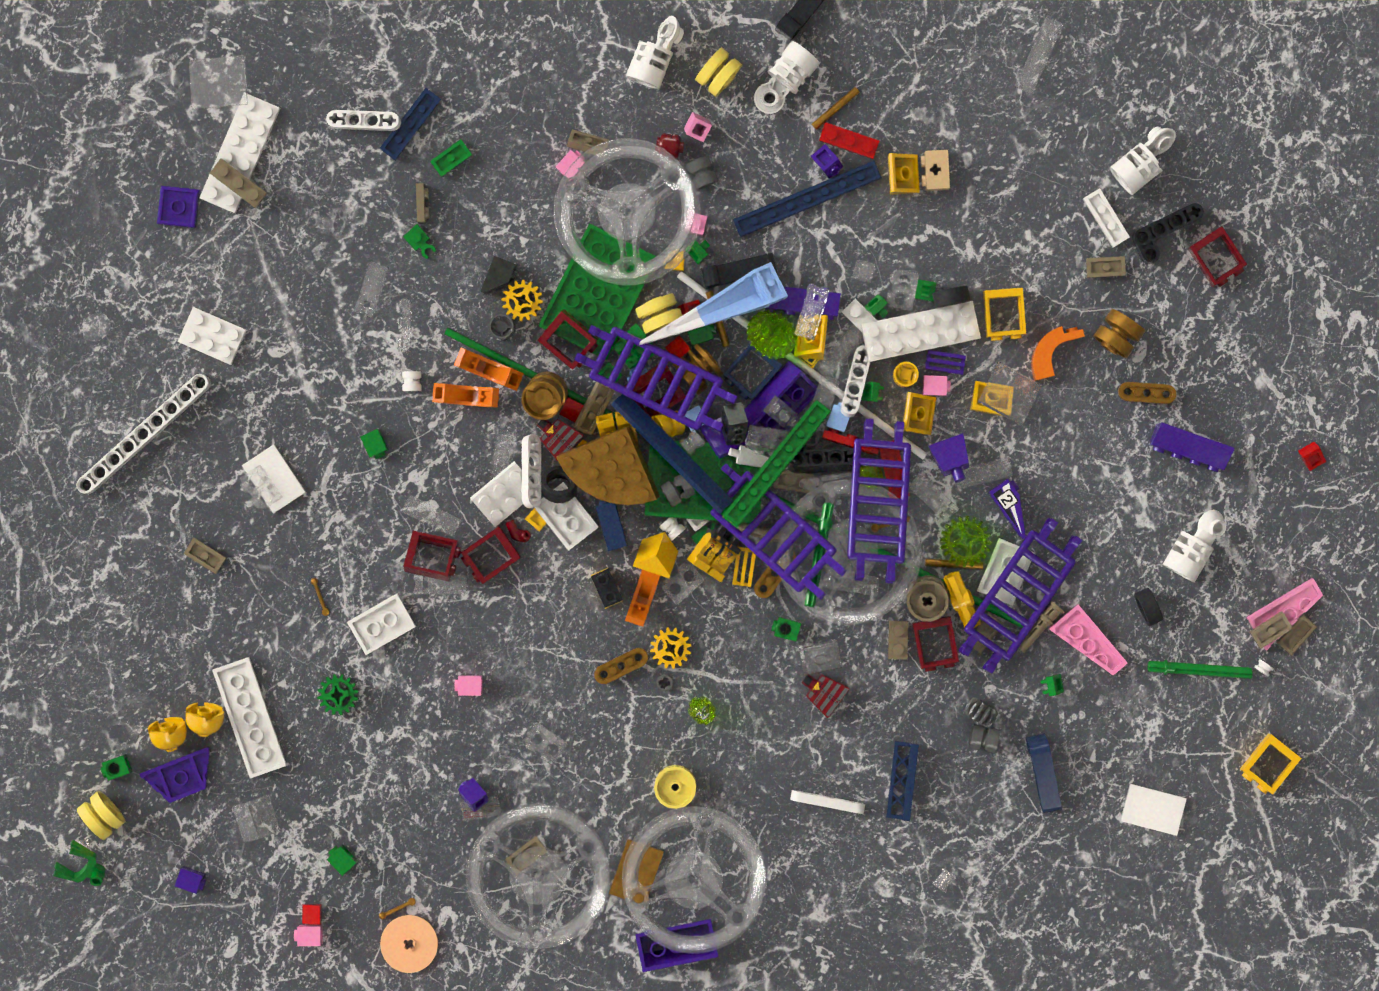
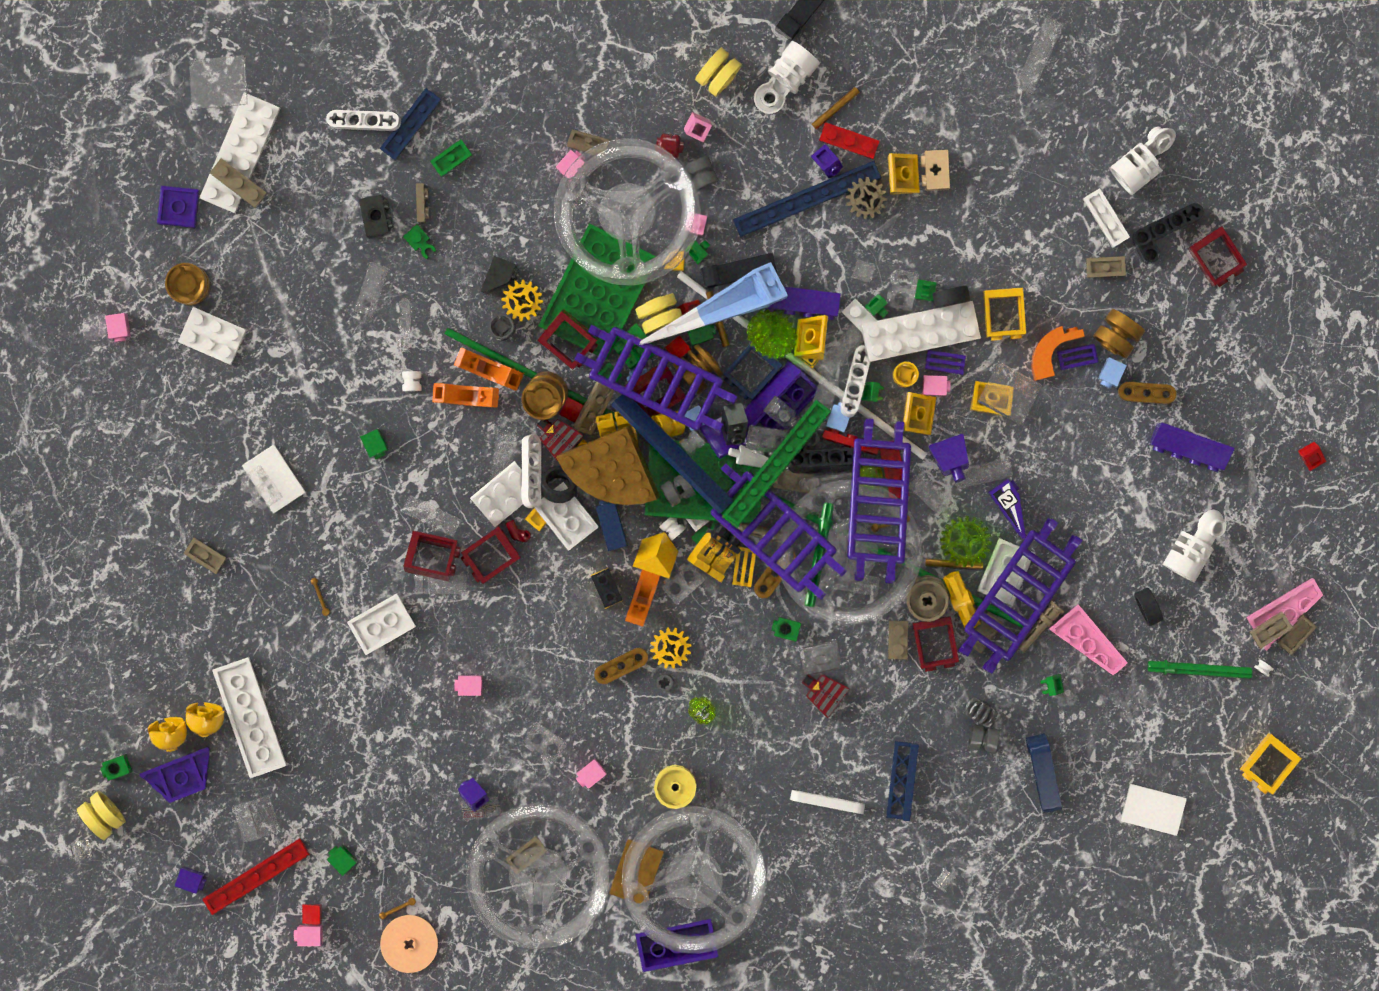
(91, 870): green piece -> none
(118, 327): none -> bright pink brick
(135, 438): white beam -> none
(187, 284): none -> pearl gold wheel
(256, 876): none -> red tile
(330, 695): green gear -> none
(368, 207): none -> pearl dark grey brick
(590, 774): none -> bright pink brick
(653, 59): white cylinder -> none
(811, 312): clear plate -> none
(858, 200): none -> dark tan gear
(1061, 360): none -> dark purple tile
(1111, 373): none -> light blue brick

